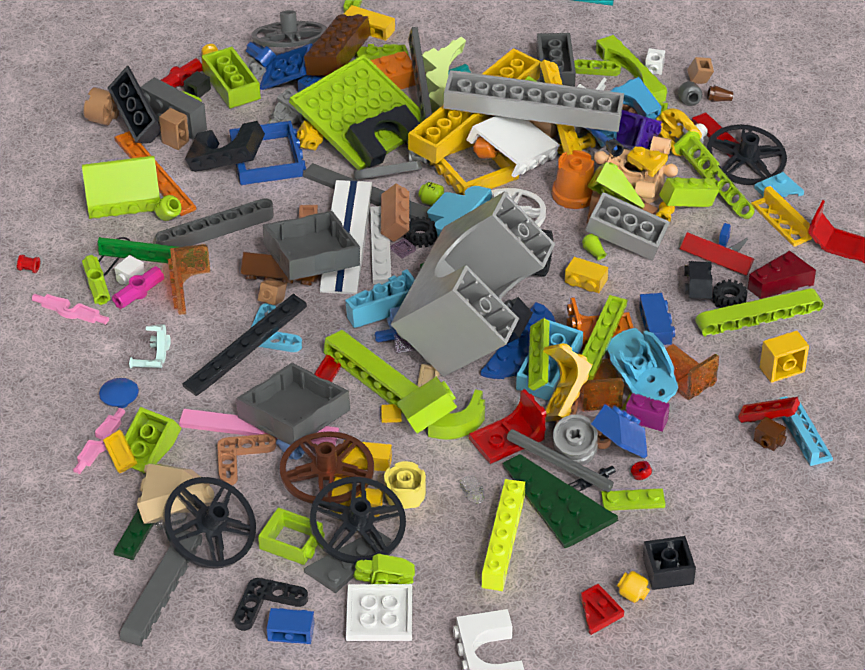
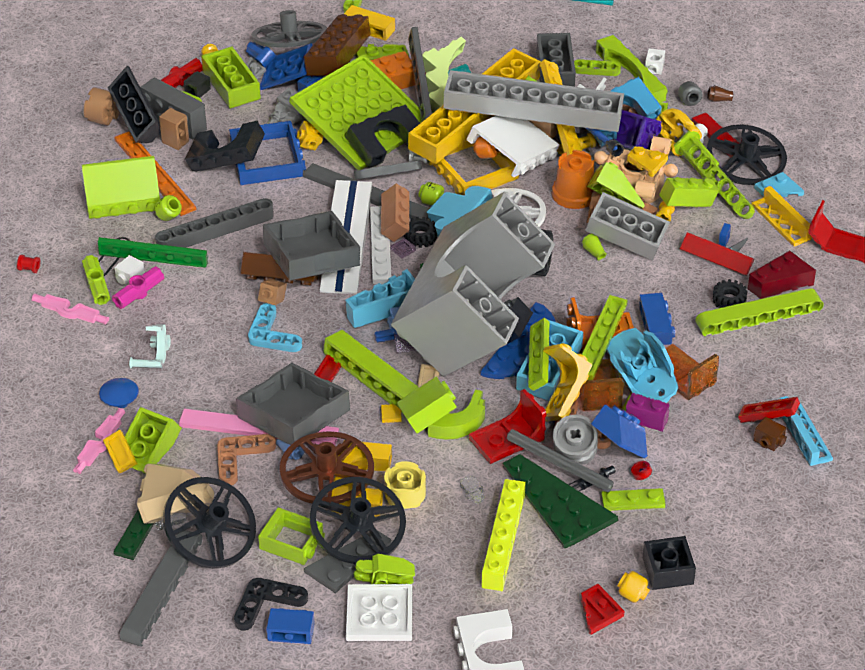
(185, 263): clear orange bracket -> none
(244, 345): black tile -> none
(306, 210): nougat plate -> none
(586, 275): yellow brick -> none
(699, 280): black brick -> none
(700, 70): medium nougat brick -> none
(784, 356): yellow brick -> none

